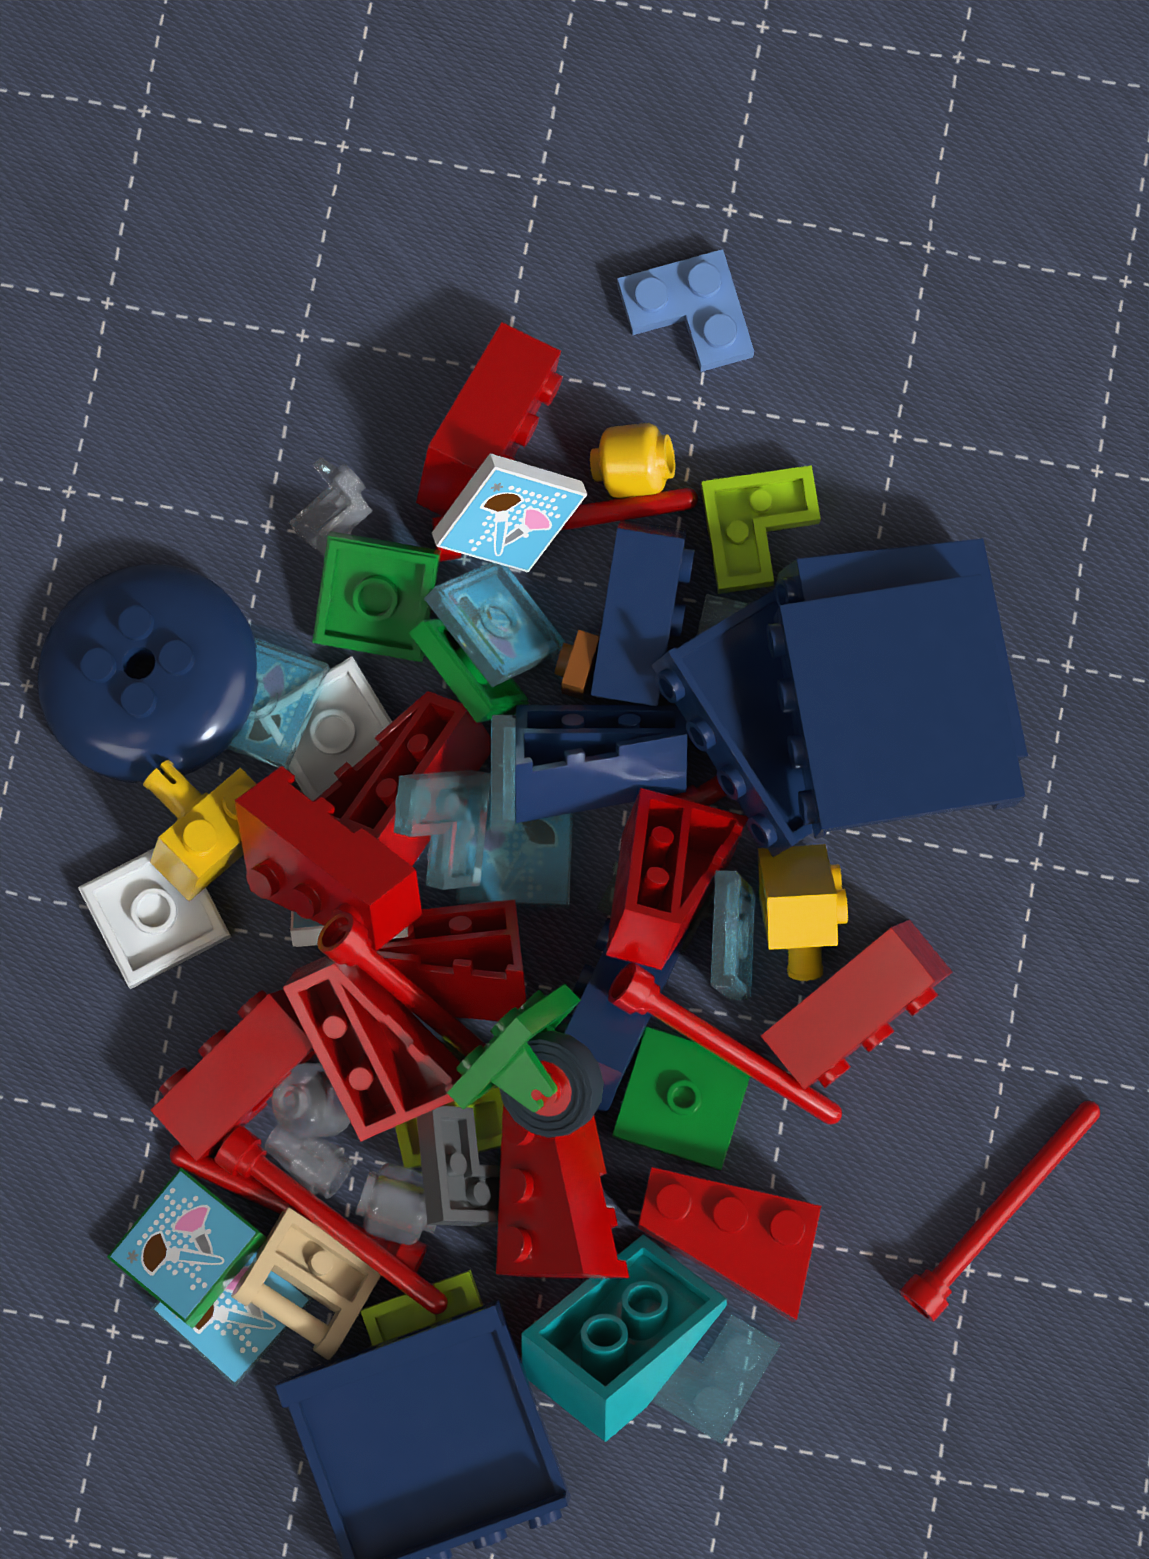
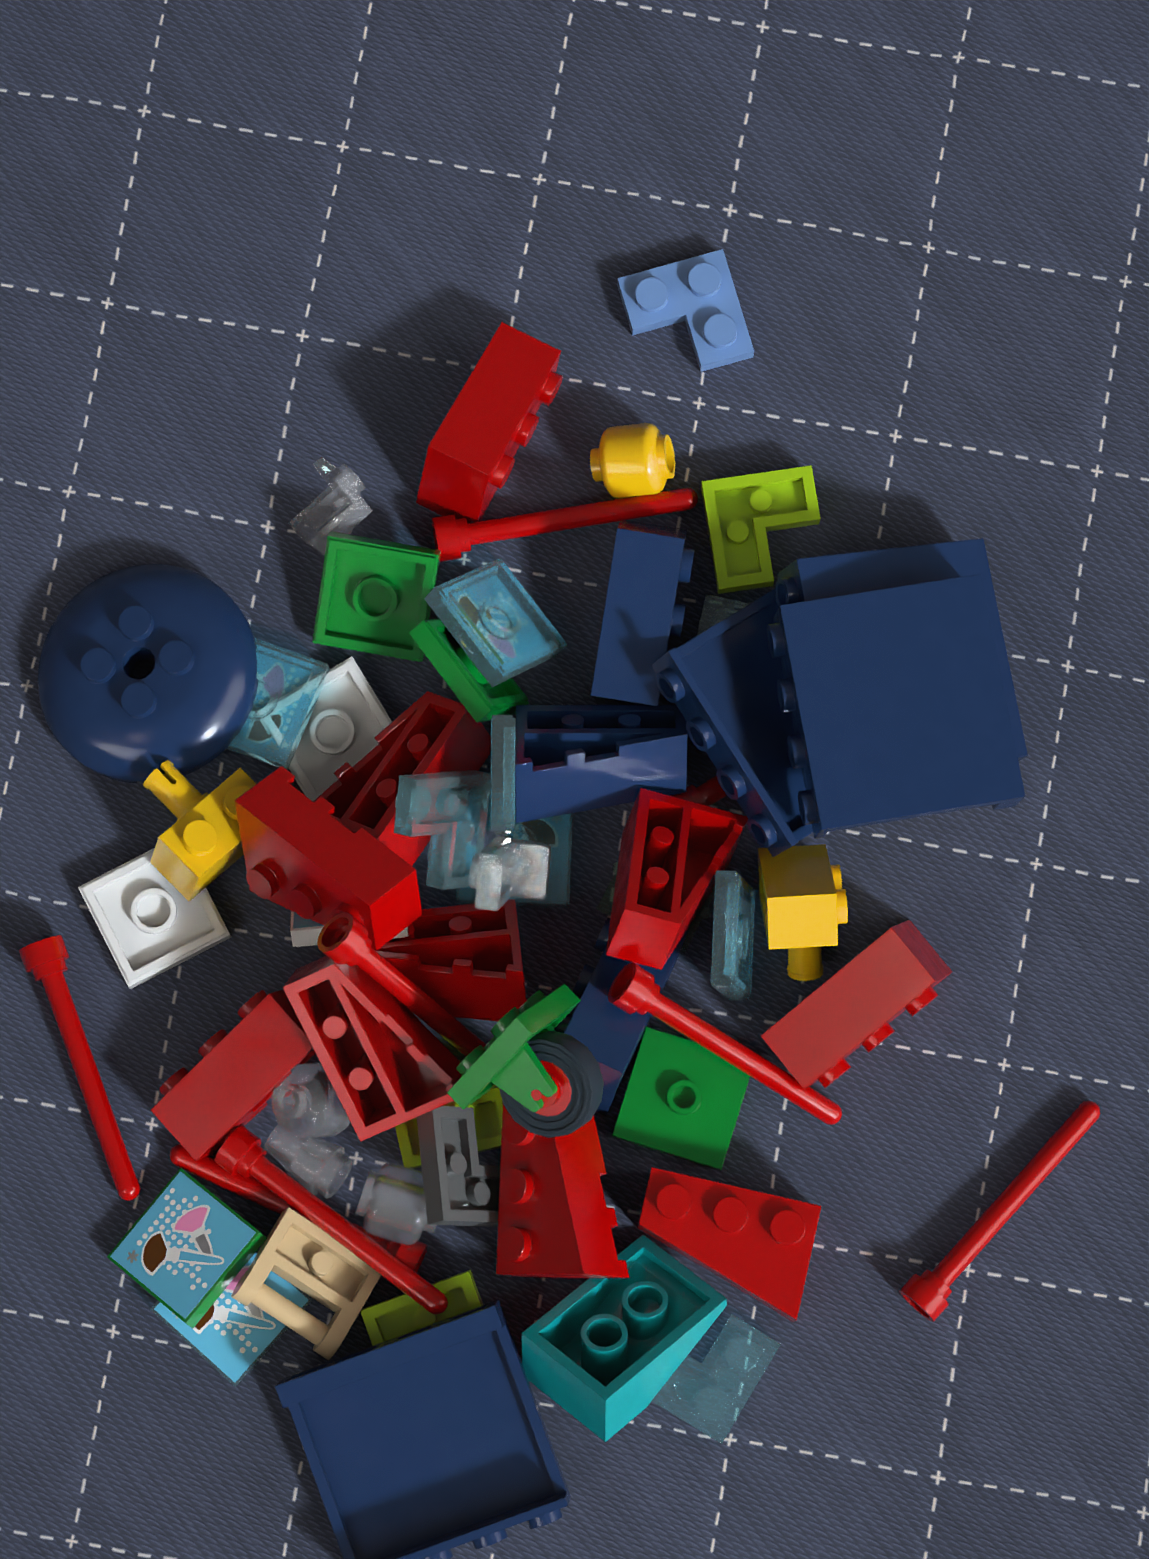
(47, 962): none -> red piece
(509, 513): tile -> none
(509, 870): none -> clear bracket
(576, 664): dark orange plate -> none

